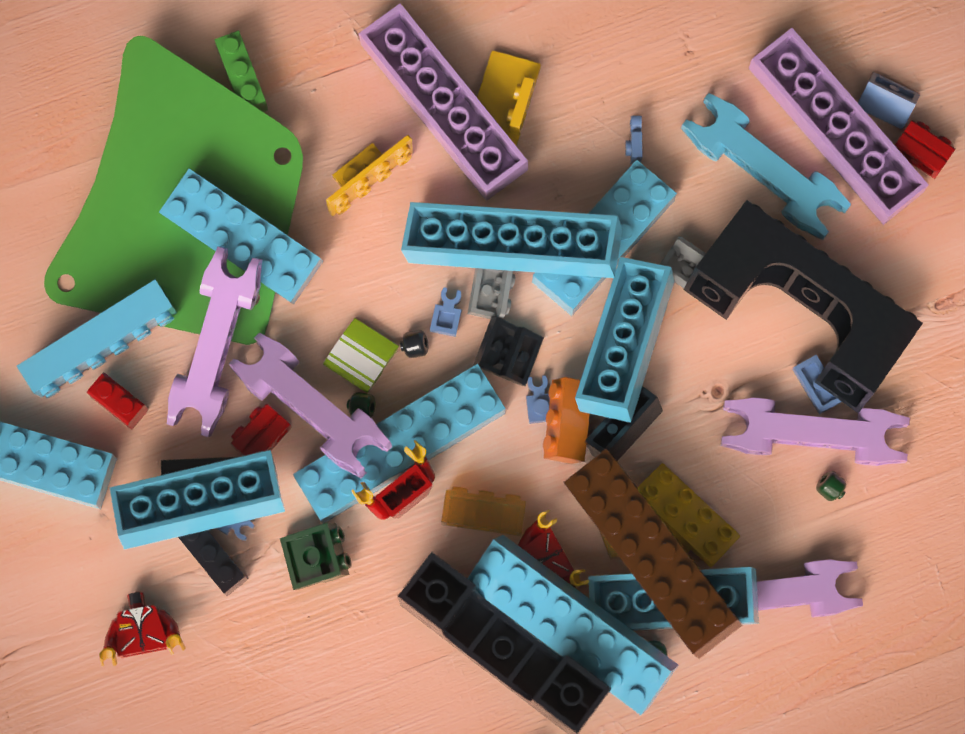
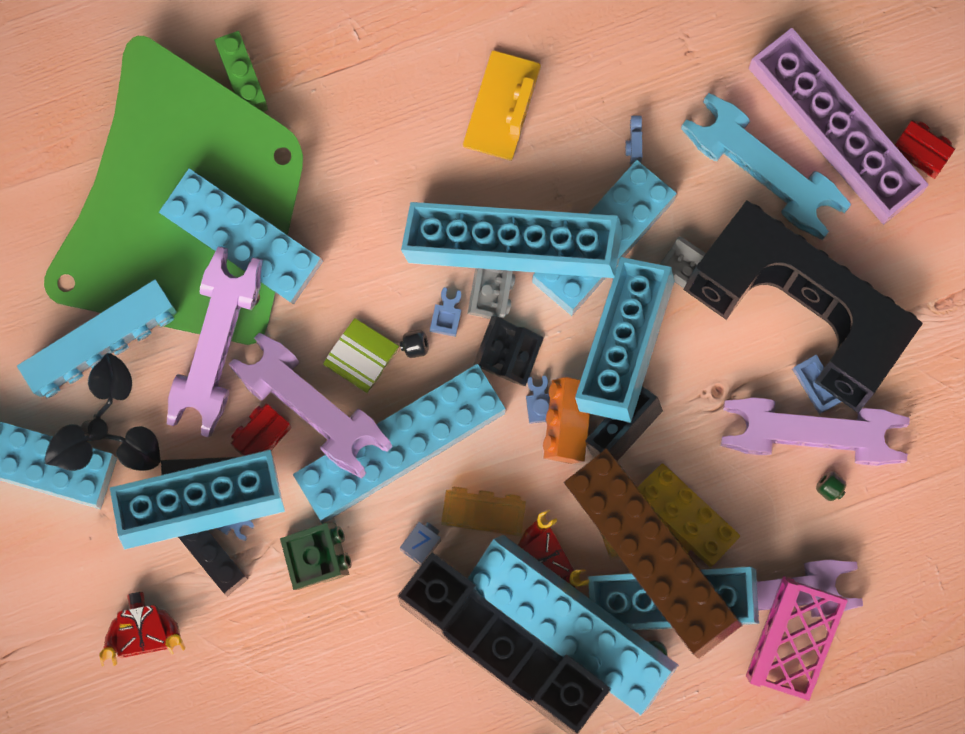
(69, 445): none -> black plant
(117, 400): red brick -> none
(362, 401): dark green piece -> none
(364, 171): yellow bracket -> none
(404, 491): red torso -> none
(421, 542): none -> sand blue brick
(443, 102): lavender brick -> none
(774, 629): none -> dark pink fence
(888, 100): medium blue panel -> none

